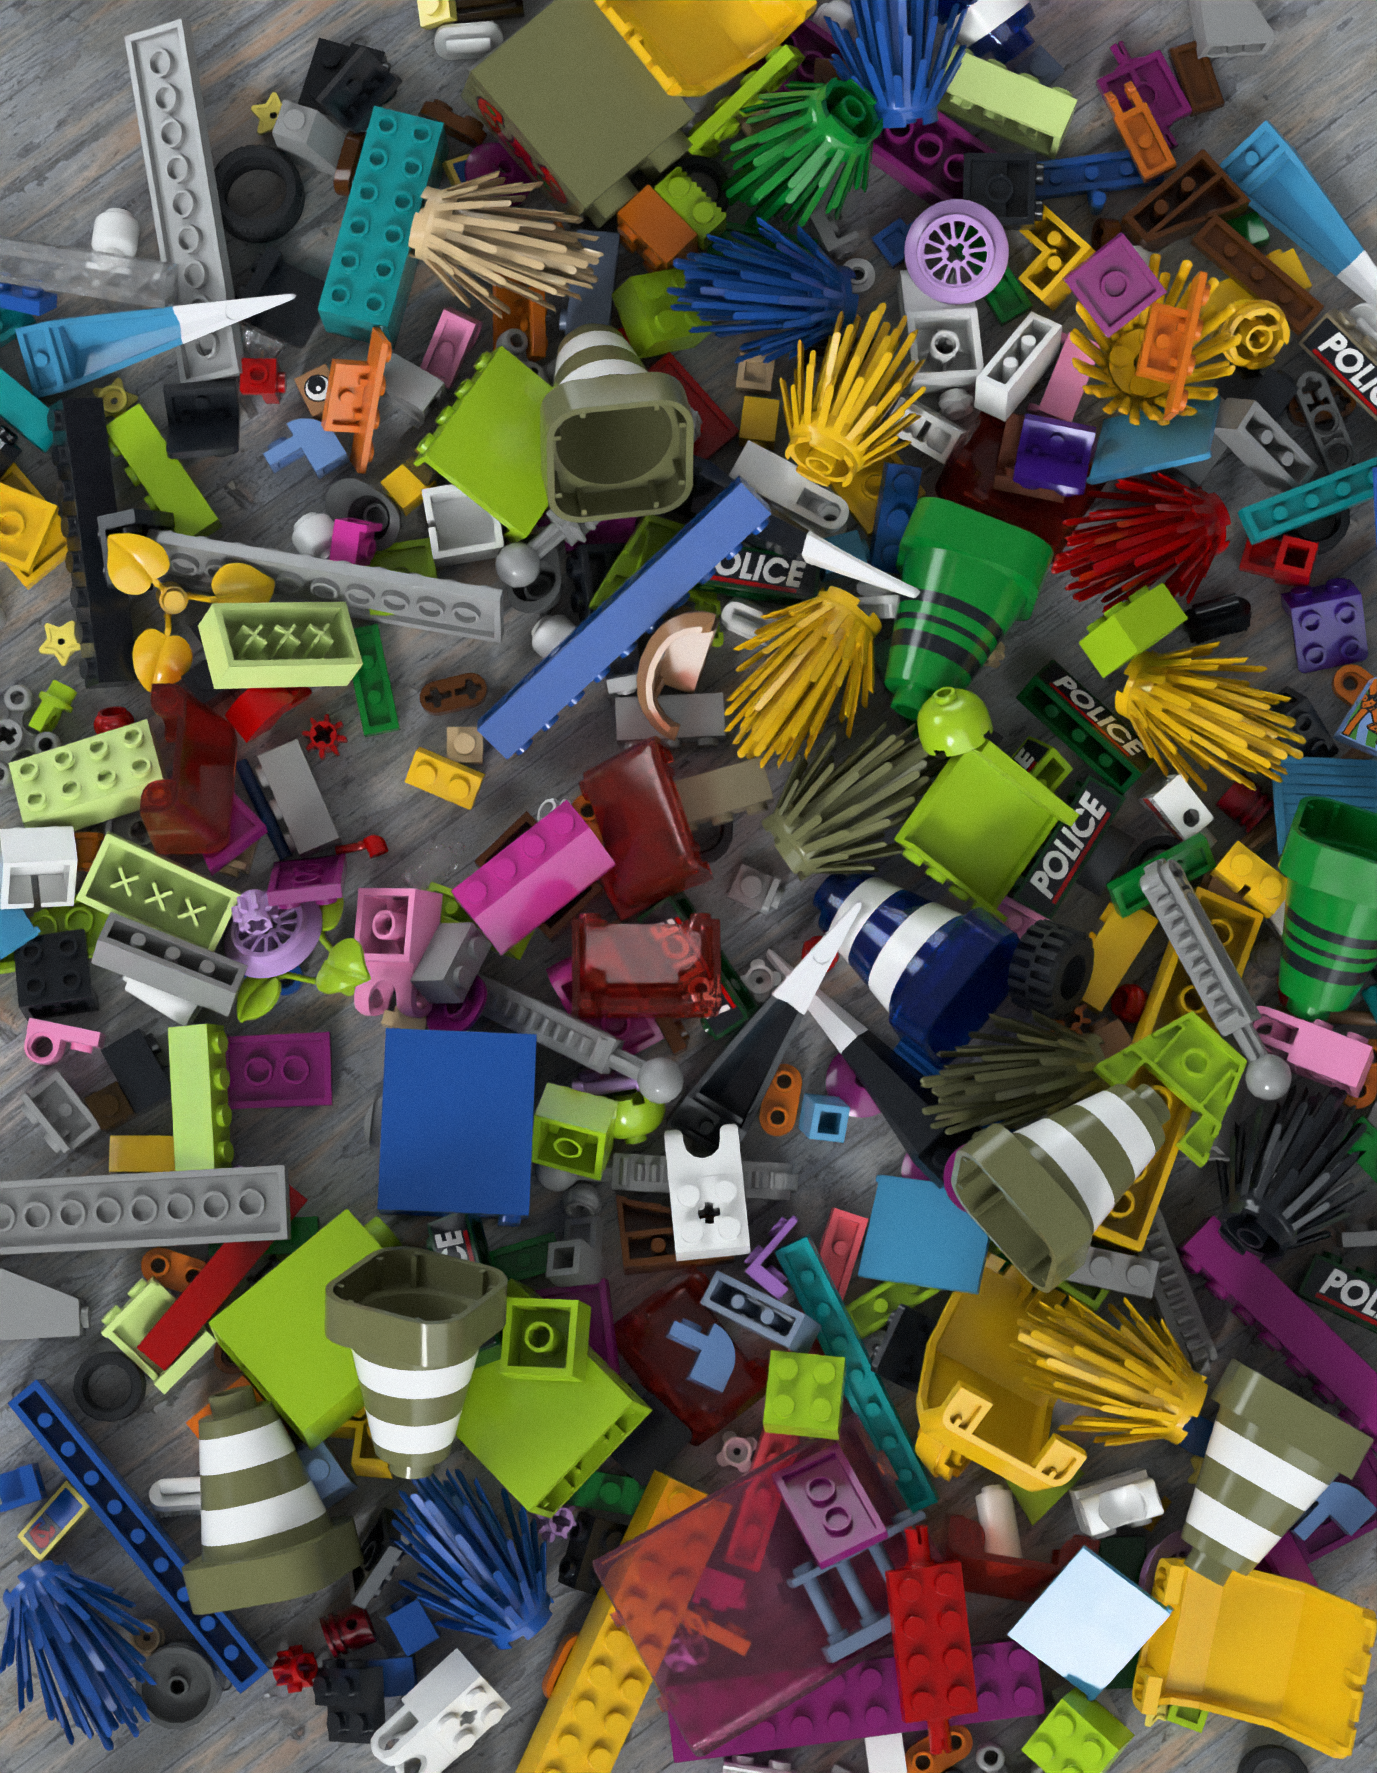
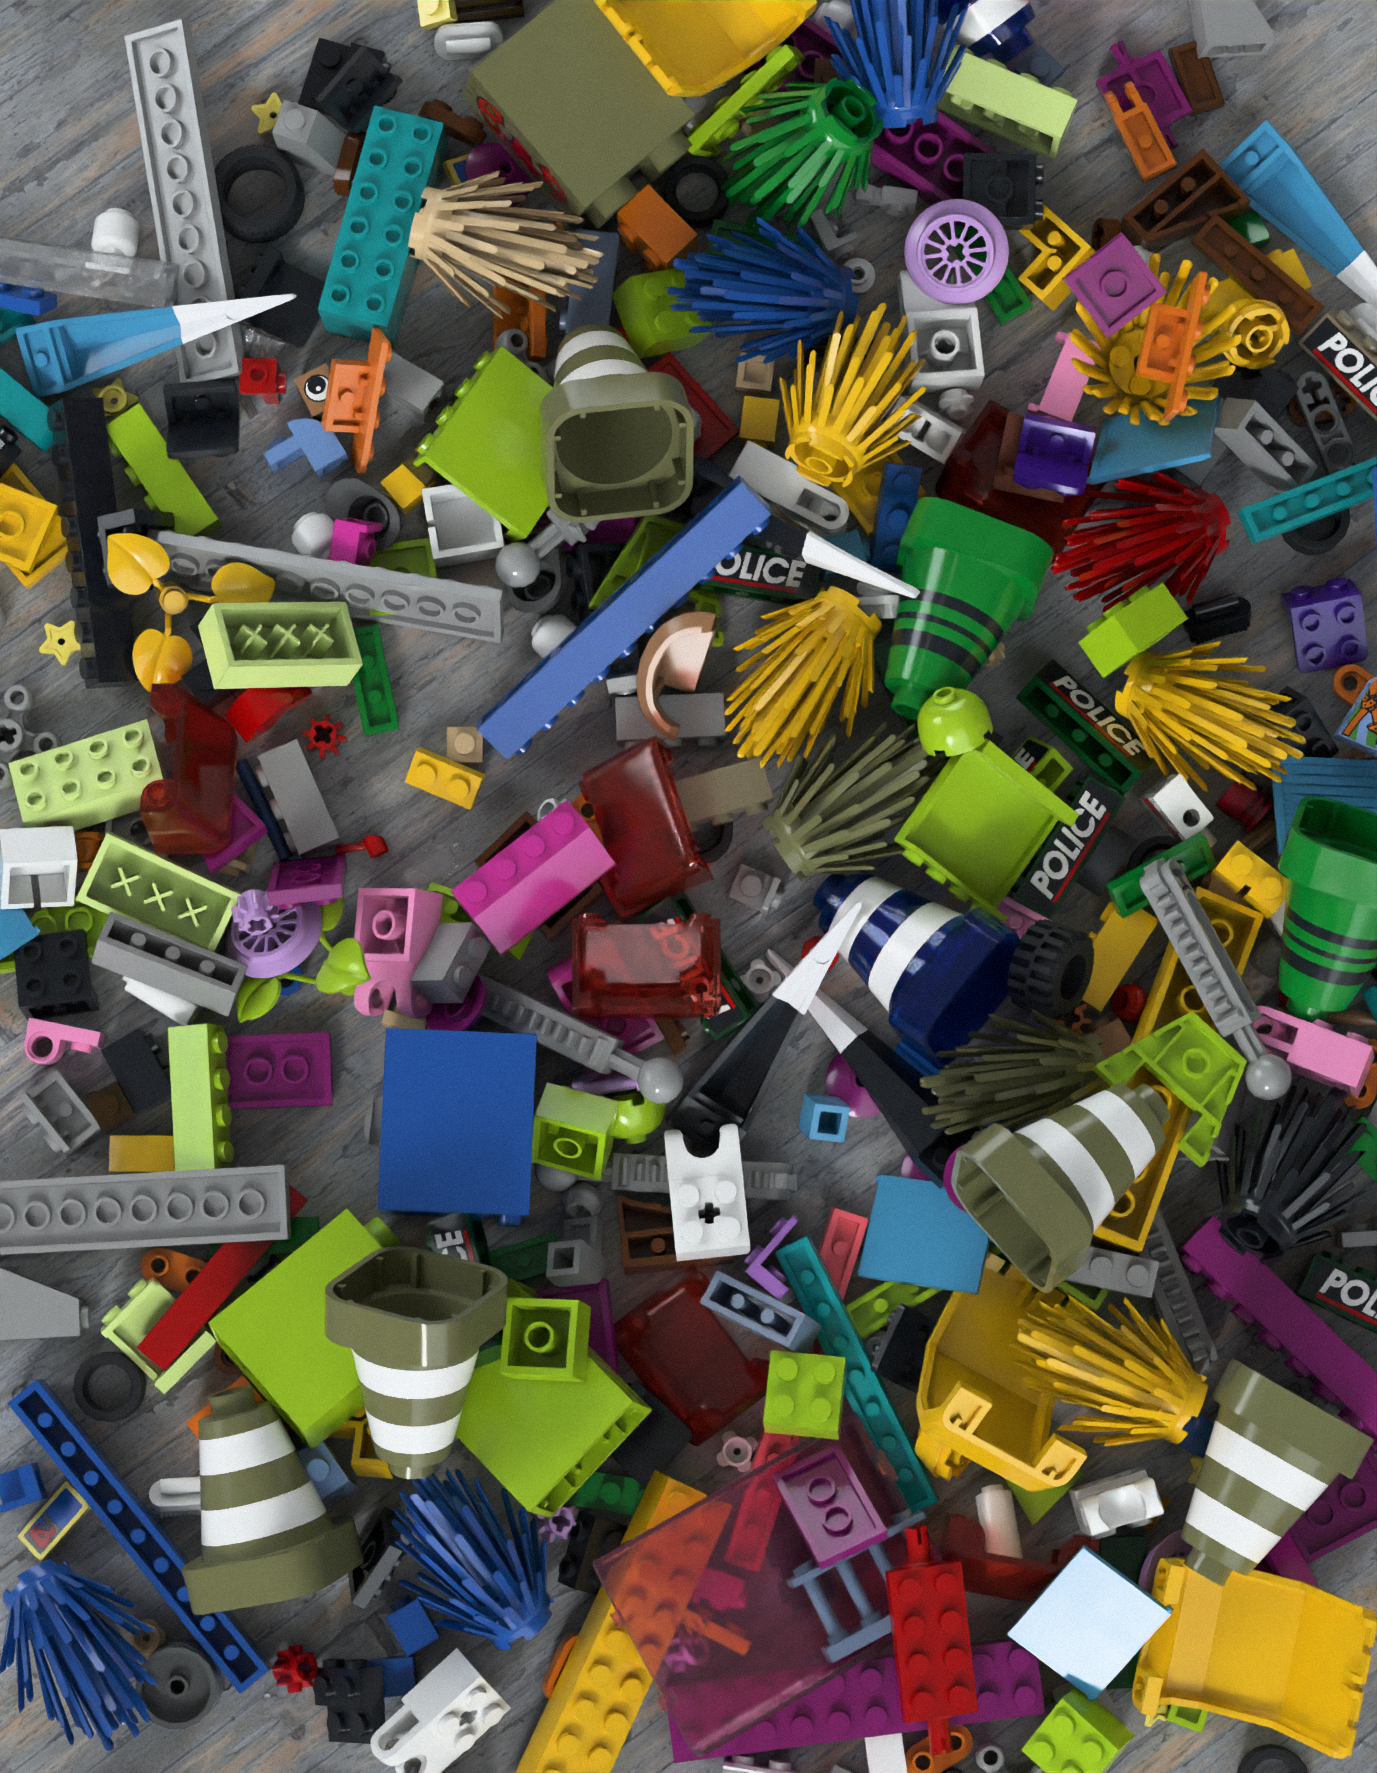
(54, 701): lime piece -> none
(112, 718): red piece -> none
(340, 1633): dark red piece -> none
(450, 343): bright pink plate -> none
(452, 685): reddish brown beam -> none
(692, 205): lime brick -> none
(714, 1353): medium blue brick -> none
(743, 618): white piece -> none
(781, 1100): orange plate -> none
(891, 242): blue plate -> none
(894, 200): none -> light grey plate
(1017, 366): white brick -> none
(1092, 177): blue plate -> none
(1285, 561): red brick -> none
(1340, 1503): medium blue brick -> none

